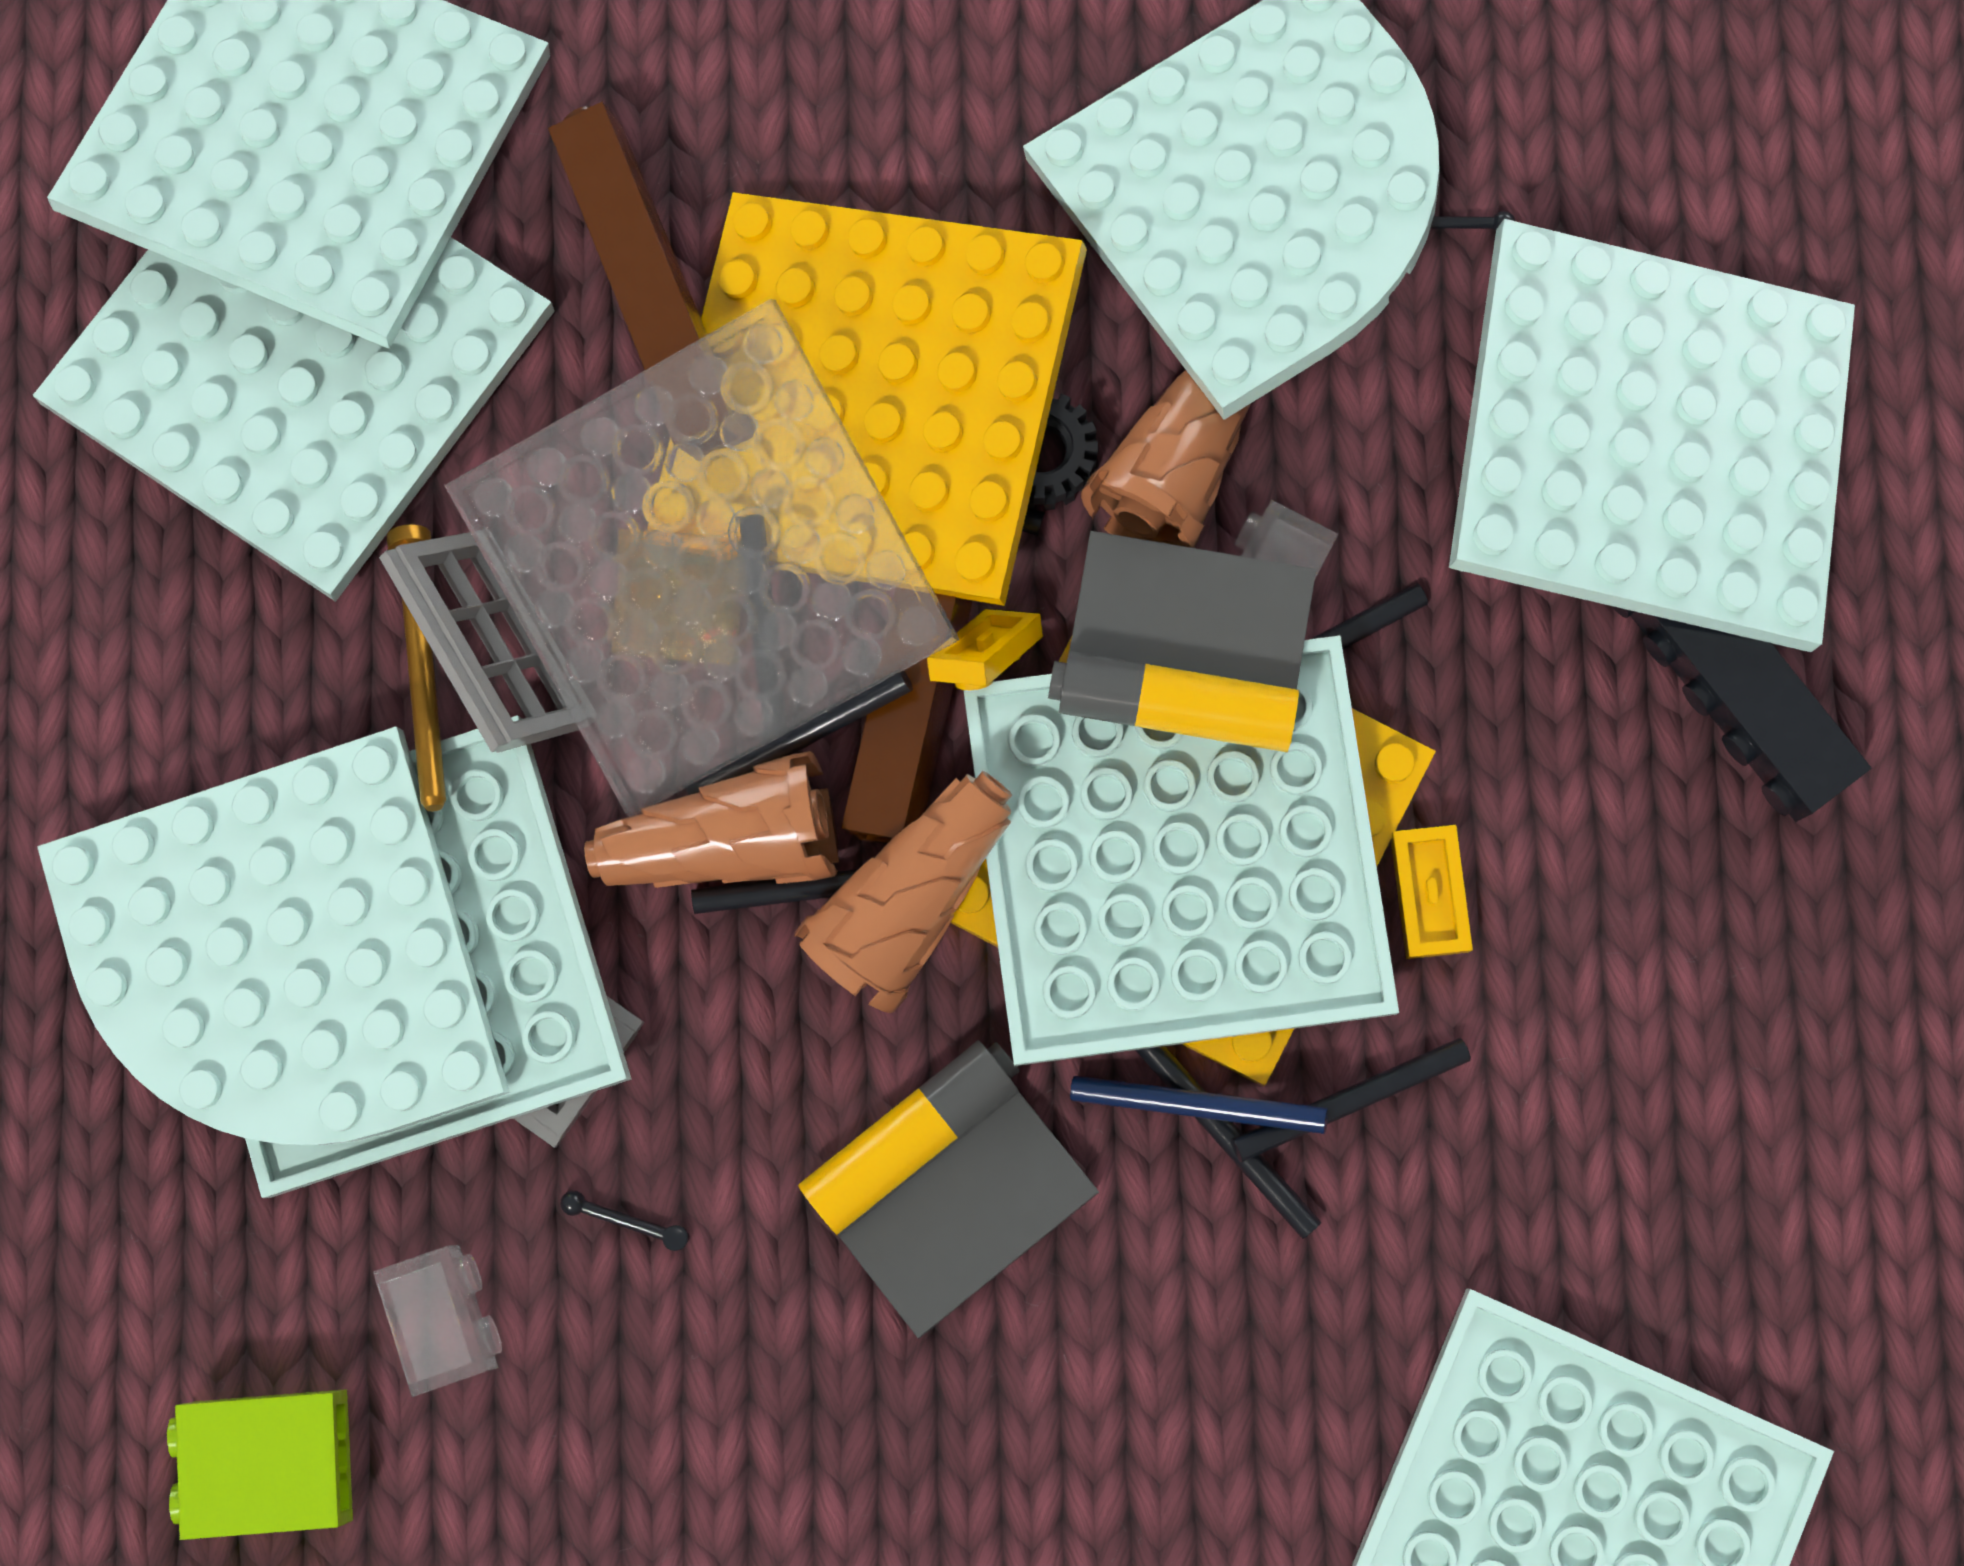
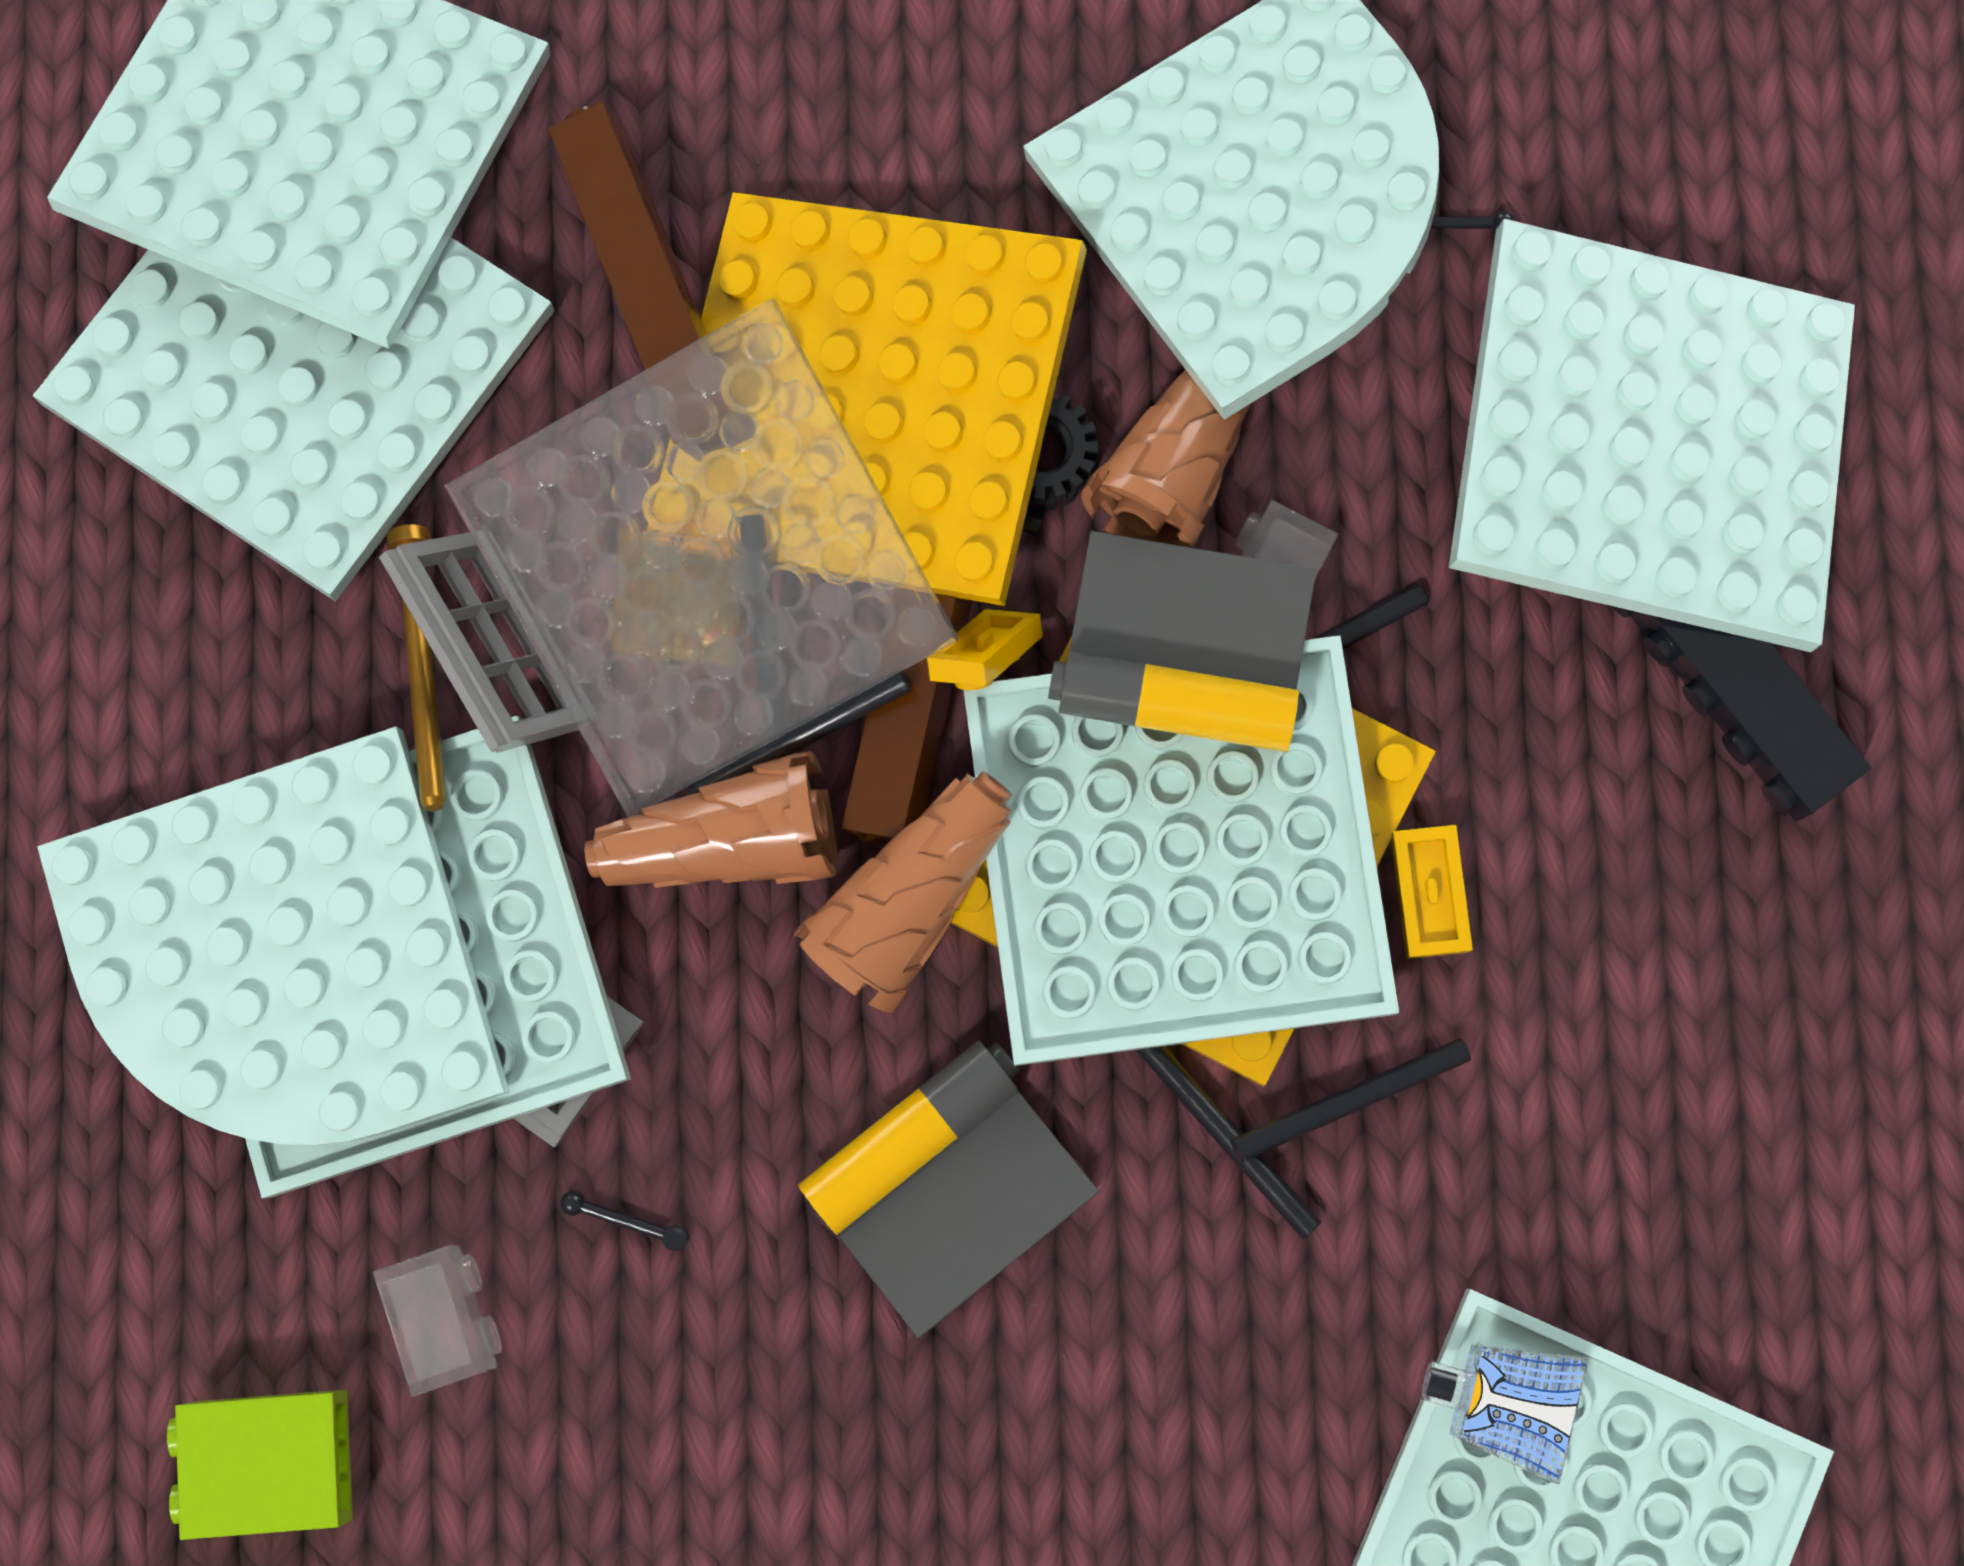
(764, 893): black bar -> none
(1199, 1104): dark blue bar -> none
(1512, 1404): none -> torso

